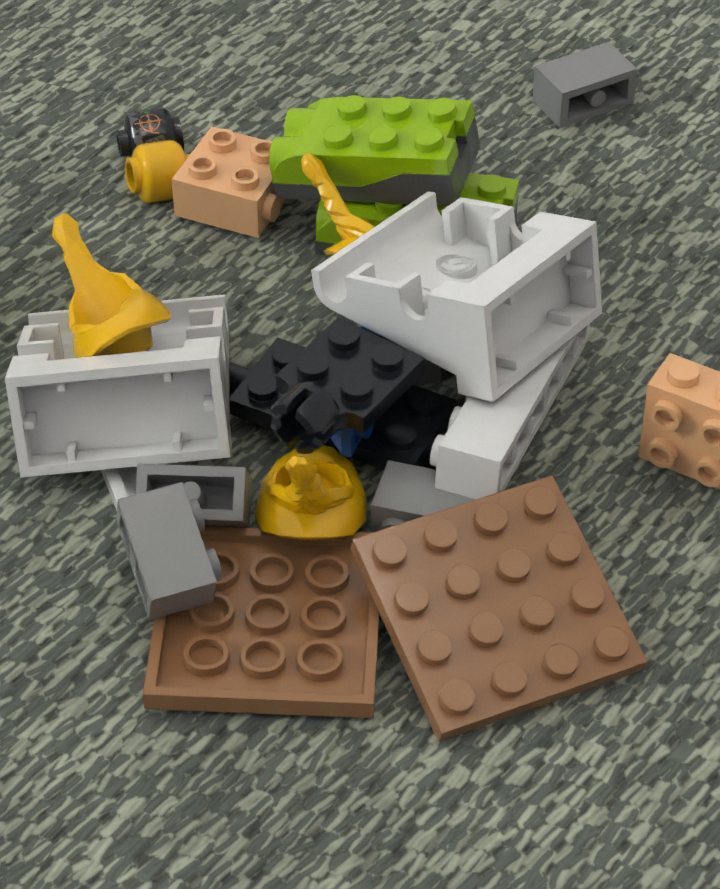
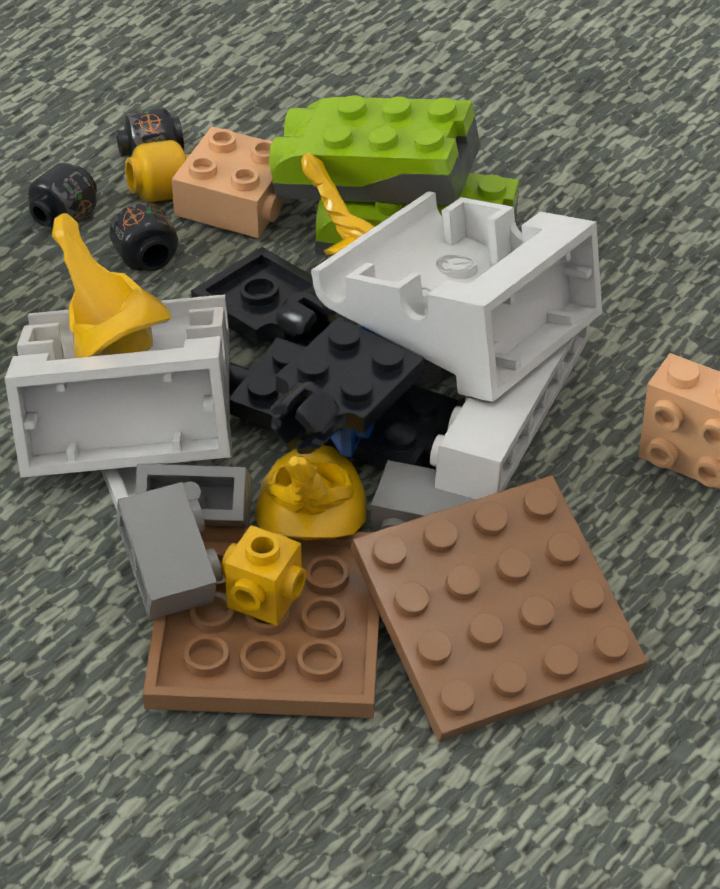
(61, 191): none -> black head
(143, 236): none -> black head
(263, 574): none -> yellow brick
(269, 299): none -> black plate
(584, 84): light grey brick -> none

